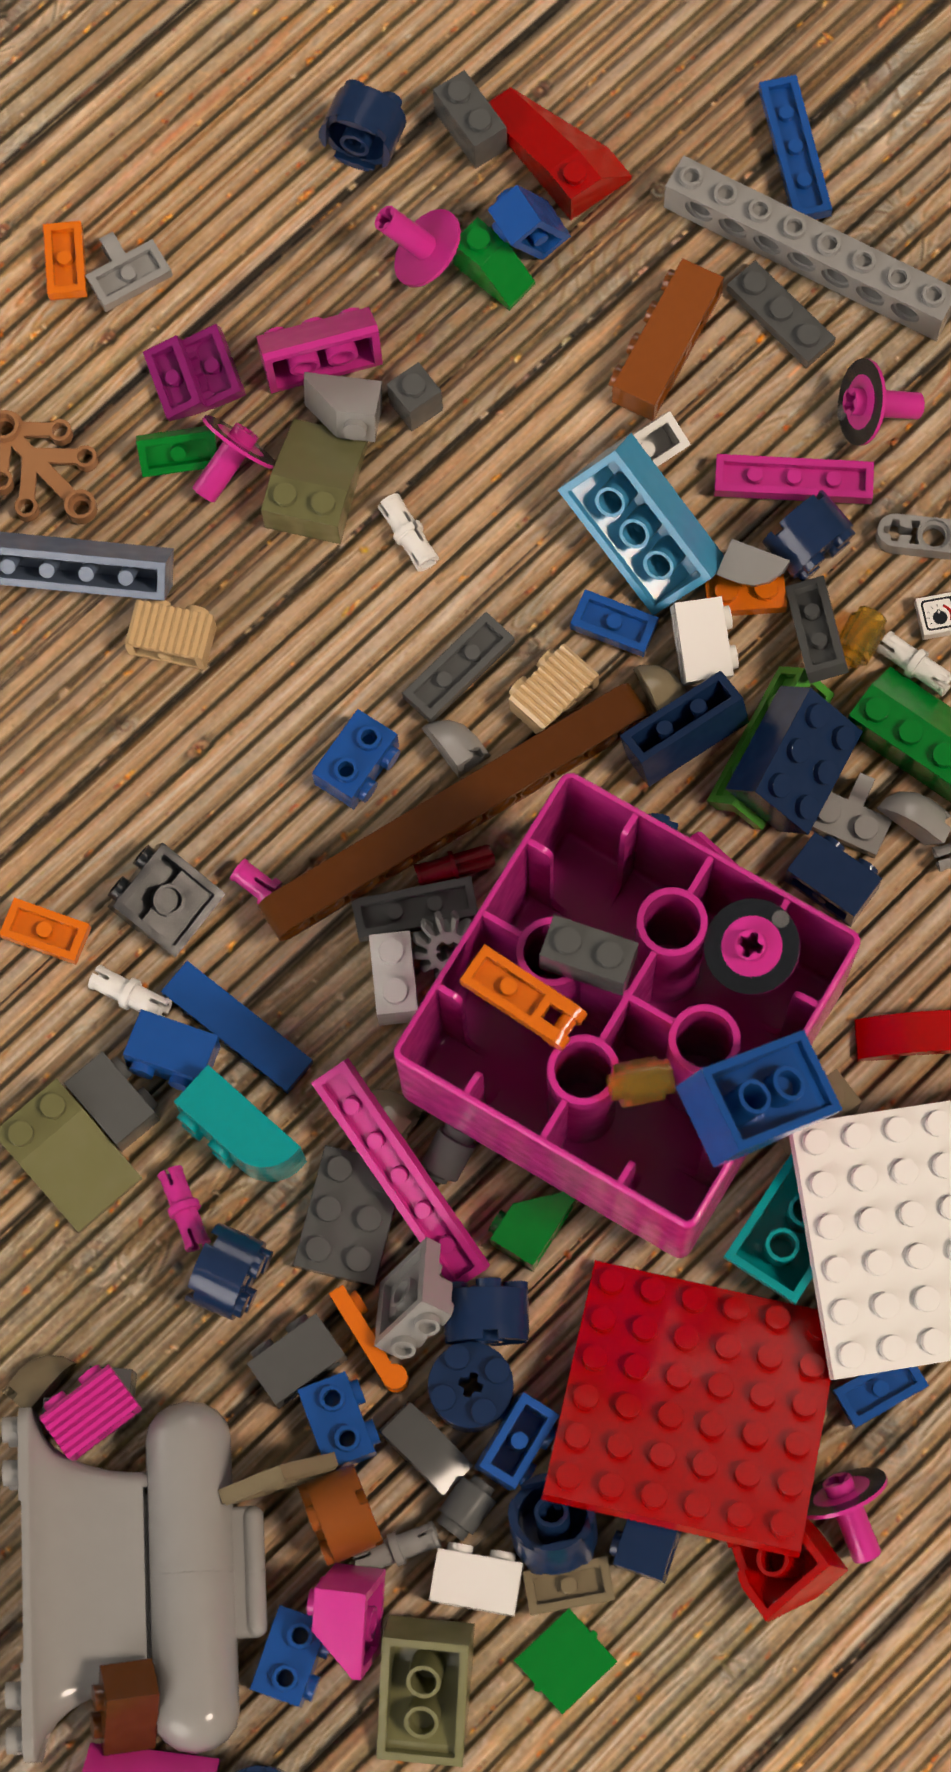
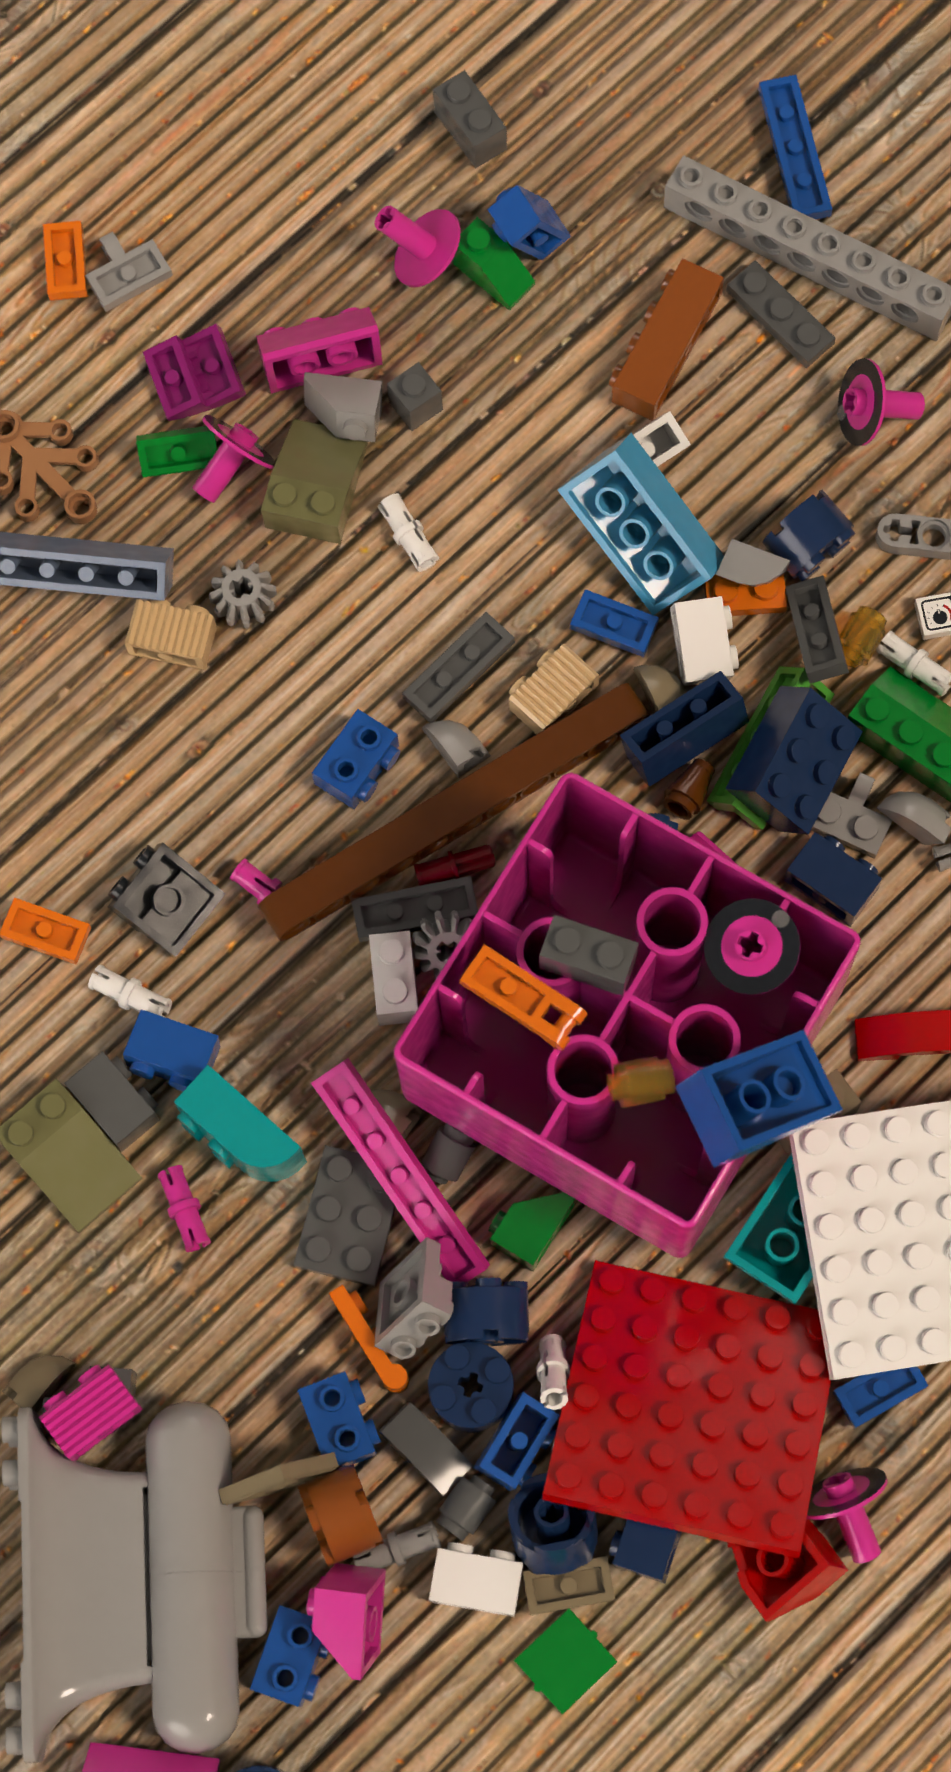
(125, 1707): reddish brown brick -> none
(227, 1271): dark blue brick -> none
(237, 583): none -> light grey gear
(237, 1027): blue tile -> none
(296, 1359): dark grey brick -> none
(363, 125): dark blue brick -> none
(424, 1690): olive slope -> none
(553, 1371): none -> white pin
(561, 157): red wedge -> none
(688, 791): none -> reddish brown cone
(793, 478): dark pink plate -> none

